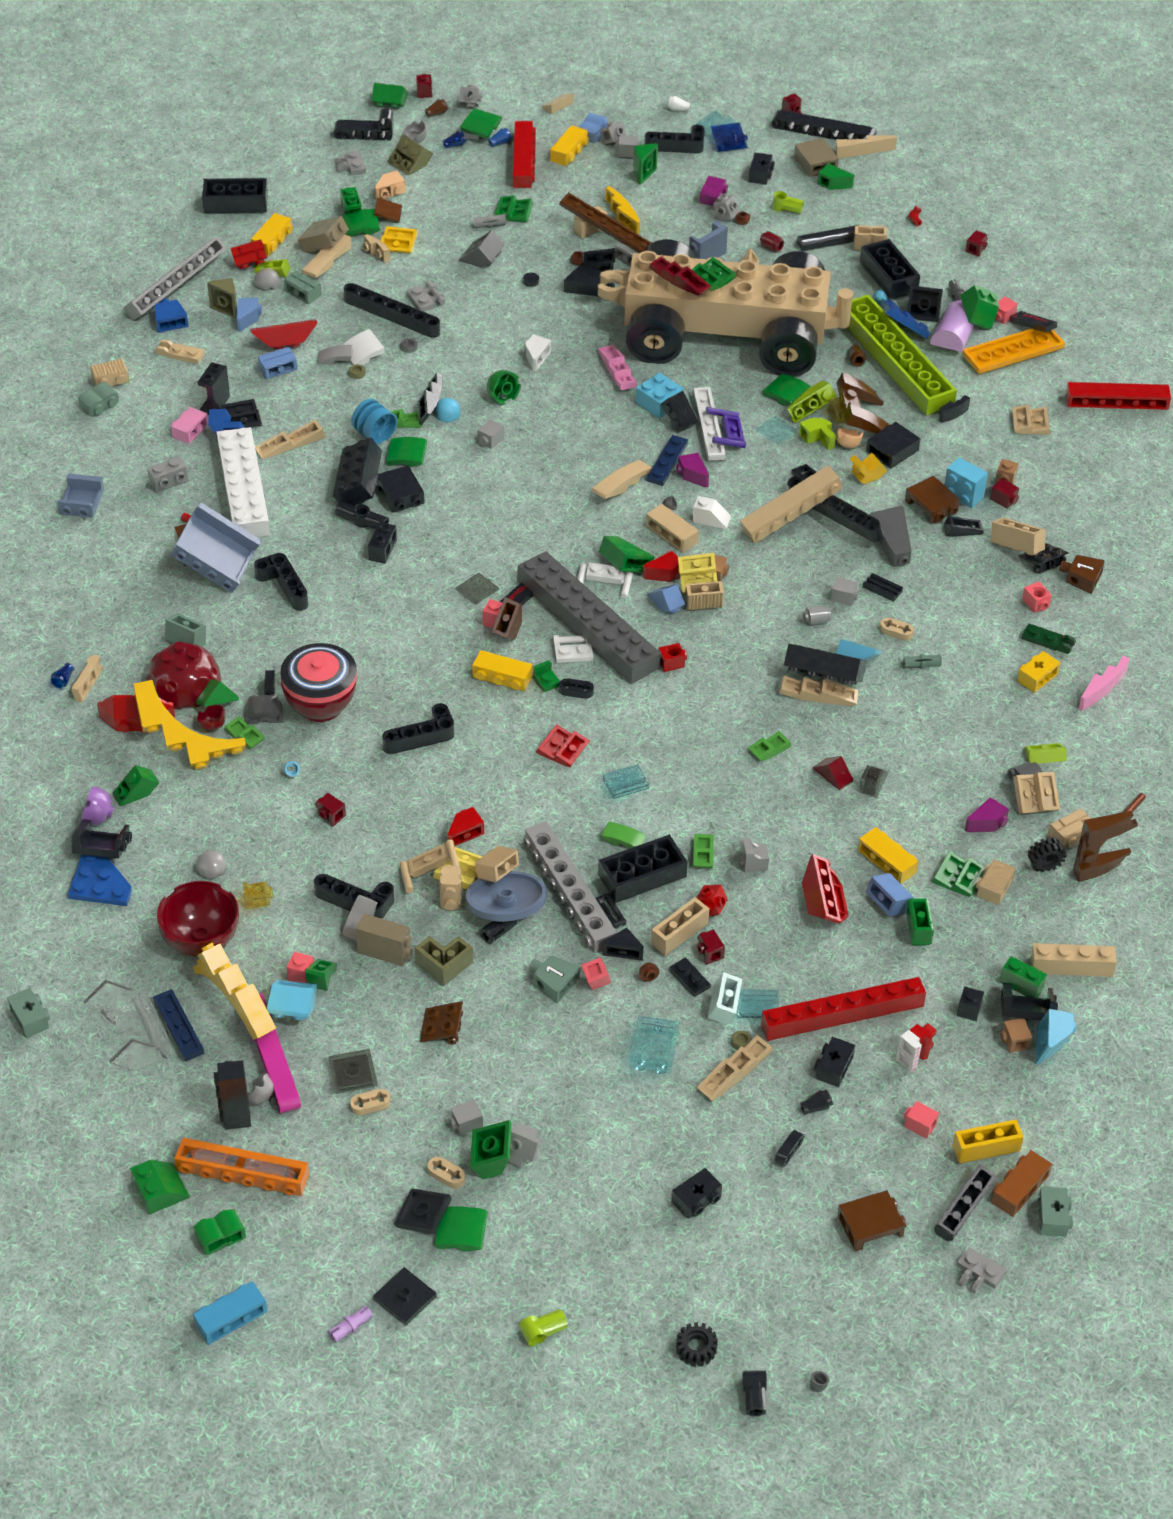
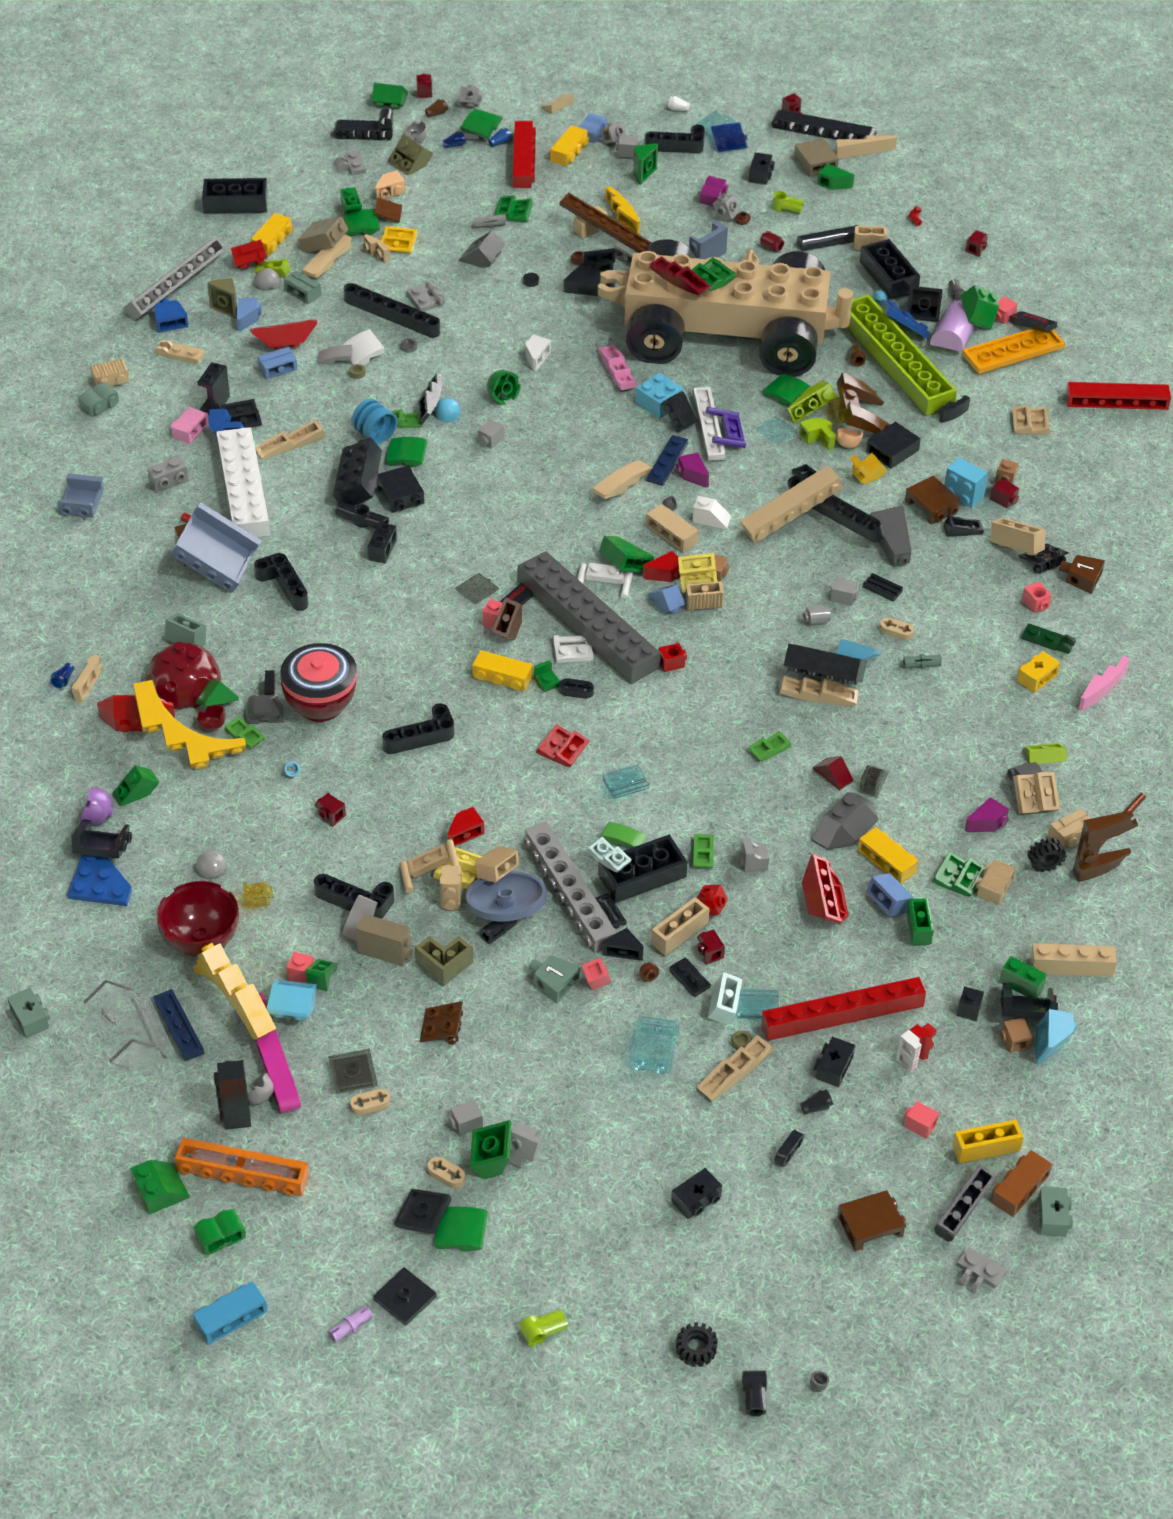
(608, 856): none -> light aqua slope
(846, 822): none -> dark grey wedge

